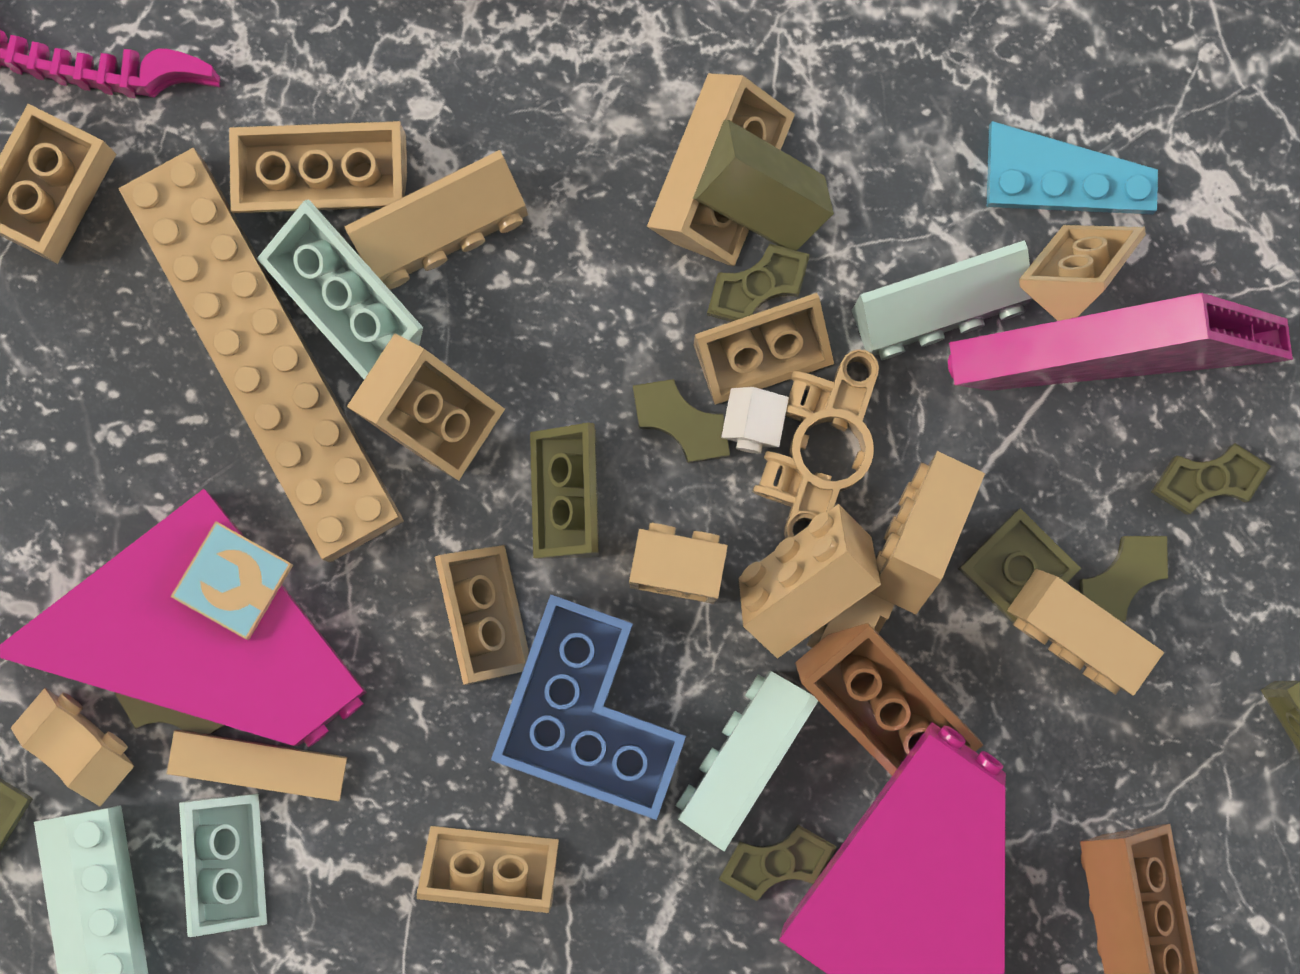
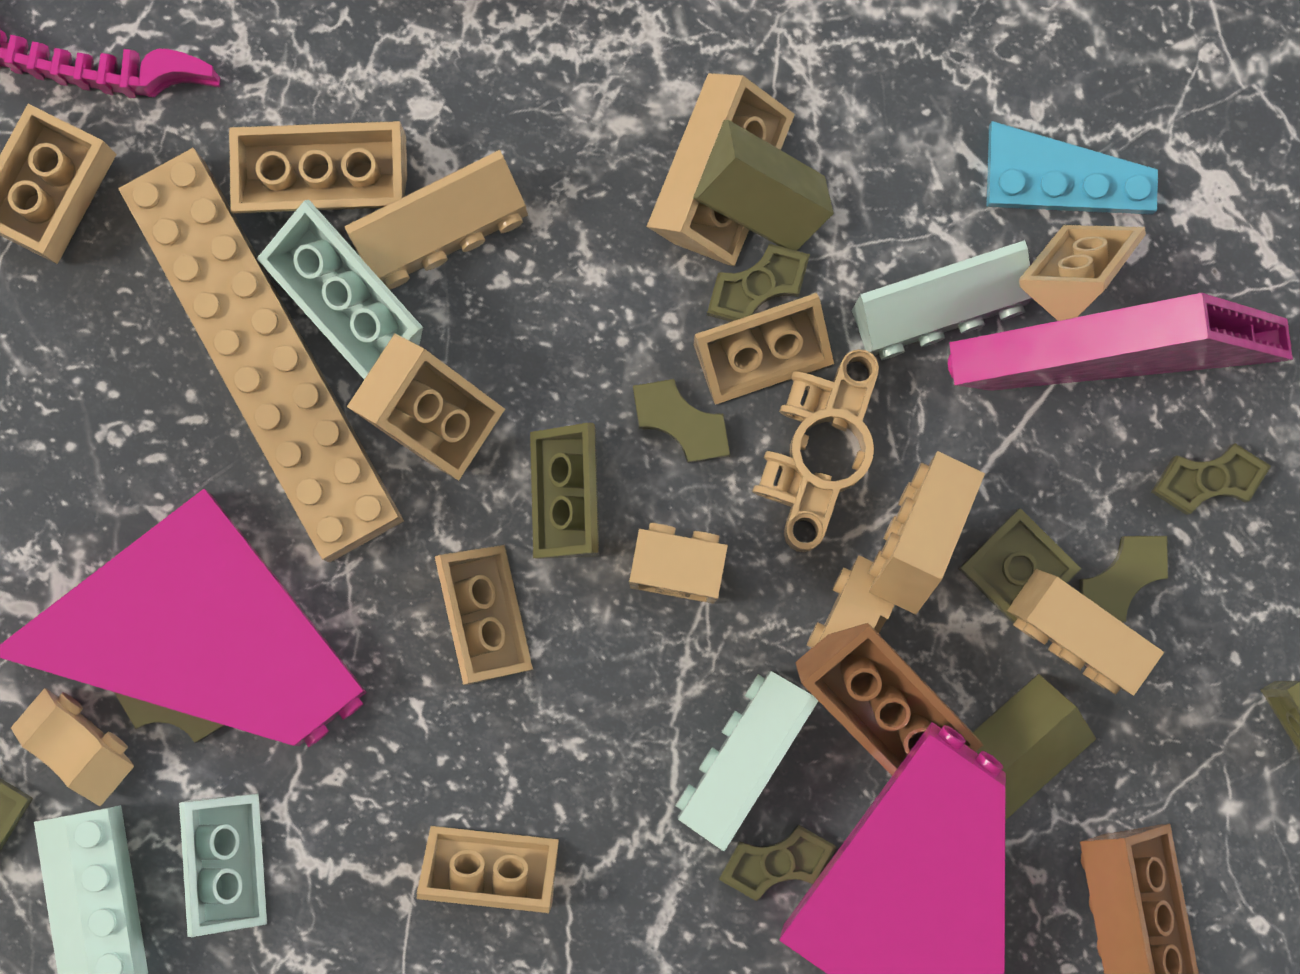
(232, 580): medium azure tile -> none
(257, 765): tan tile -> none
(561, 720): medium blue brick -> none
(754, 418): white brick -> none
(808, 581): tan brick -> none
(1033, 738): none -> olive slope

